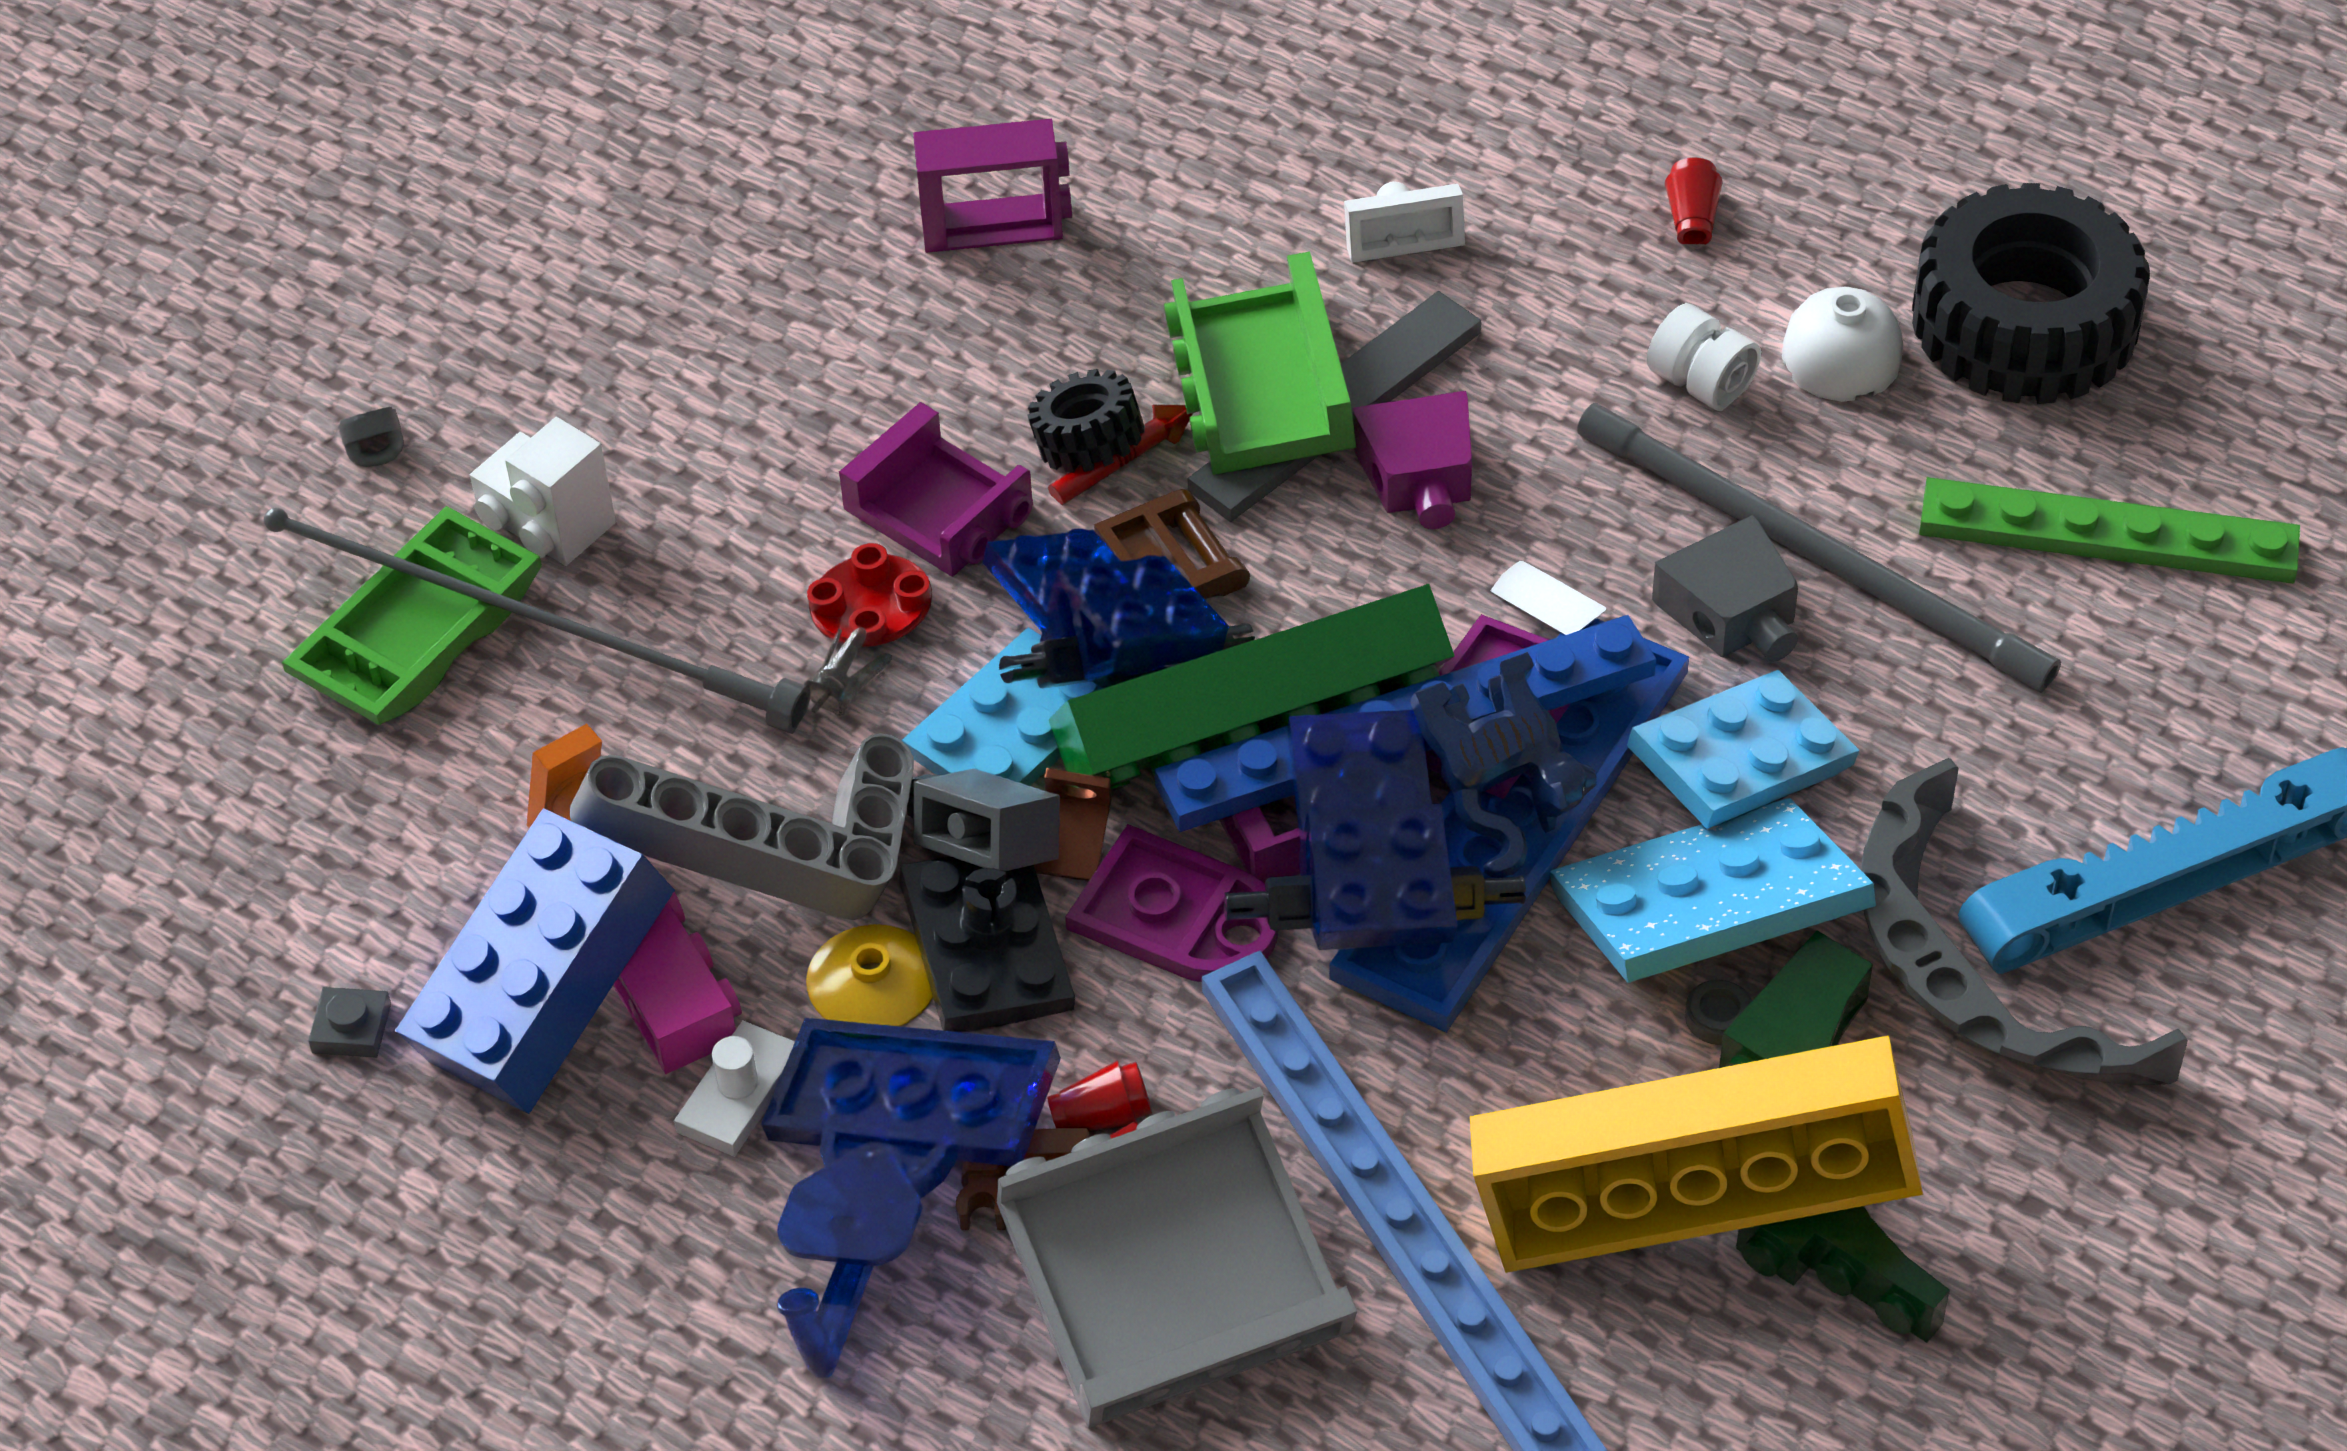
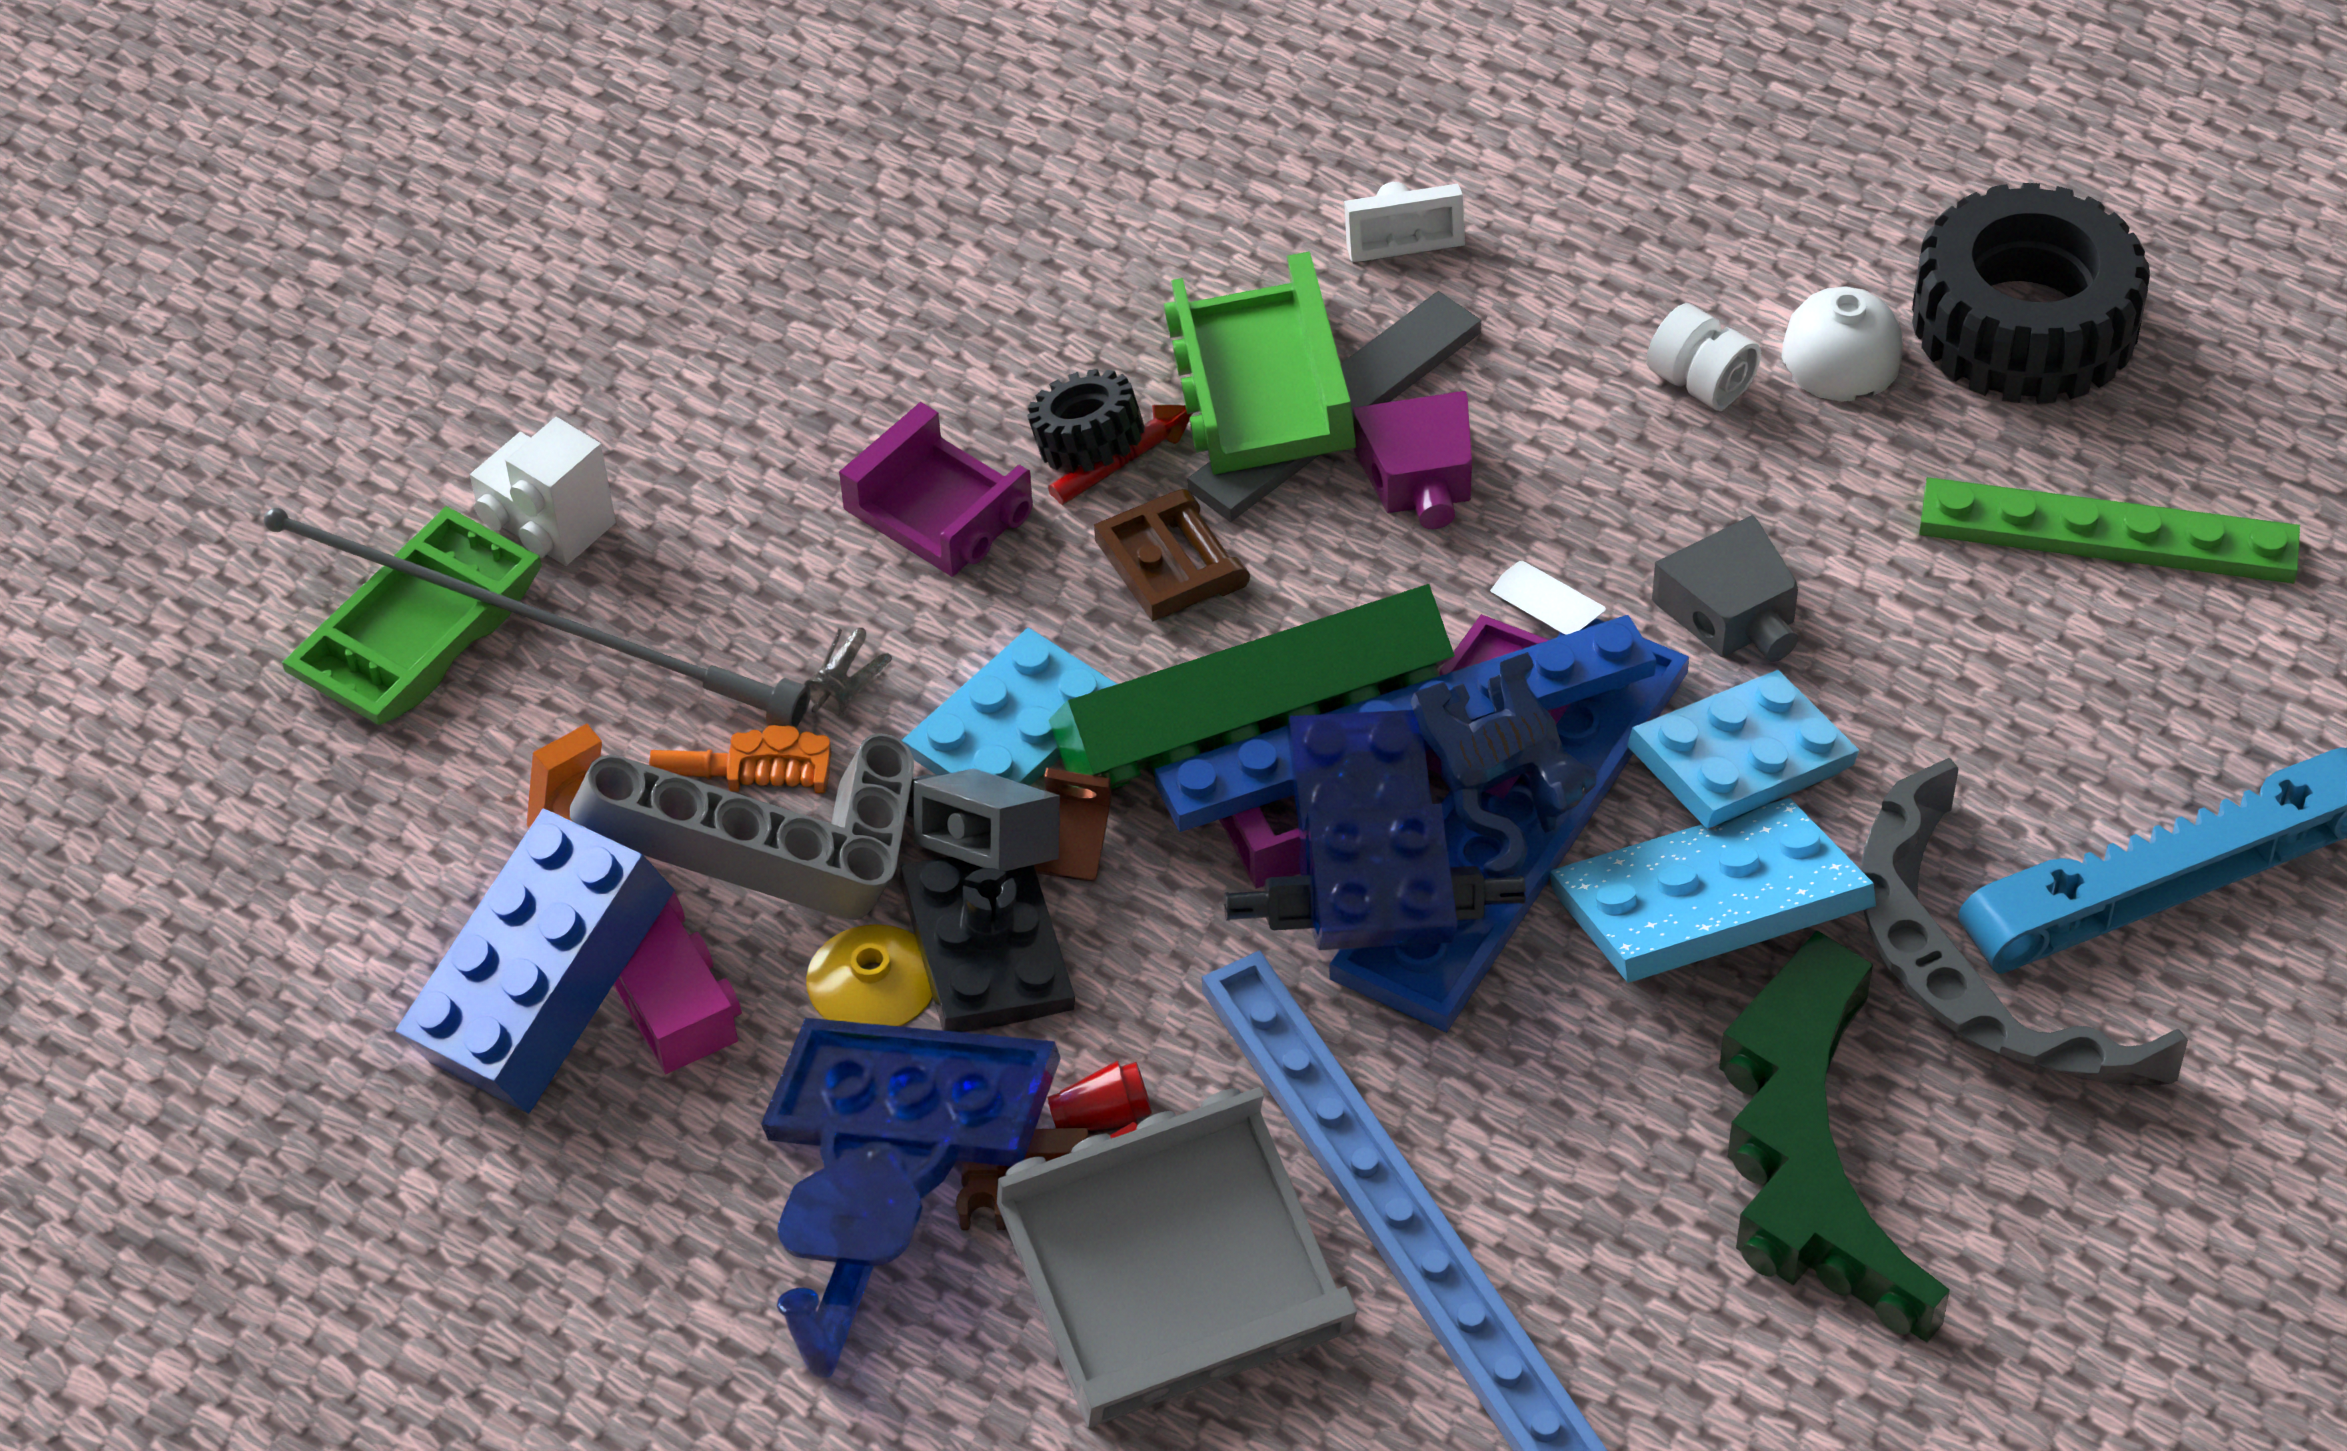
(349, 1022): dark grey plate -> none
(369, 426): dark grey tile -> none
(735, 1088): white tile -> none
(753, 756): none -> orange piece
(871, 593): red dish -> none
(998, 219): magenta window -> none
(1102, 614): clear blue piece -> none
(1166, 906): magenta tile -> none
(1693, 198): red cone -> none
(1695, 1154): yellow brick -> none
(1713, 1008): dark grey tile -> none
(2002, 649): dark grey piece -> none

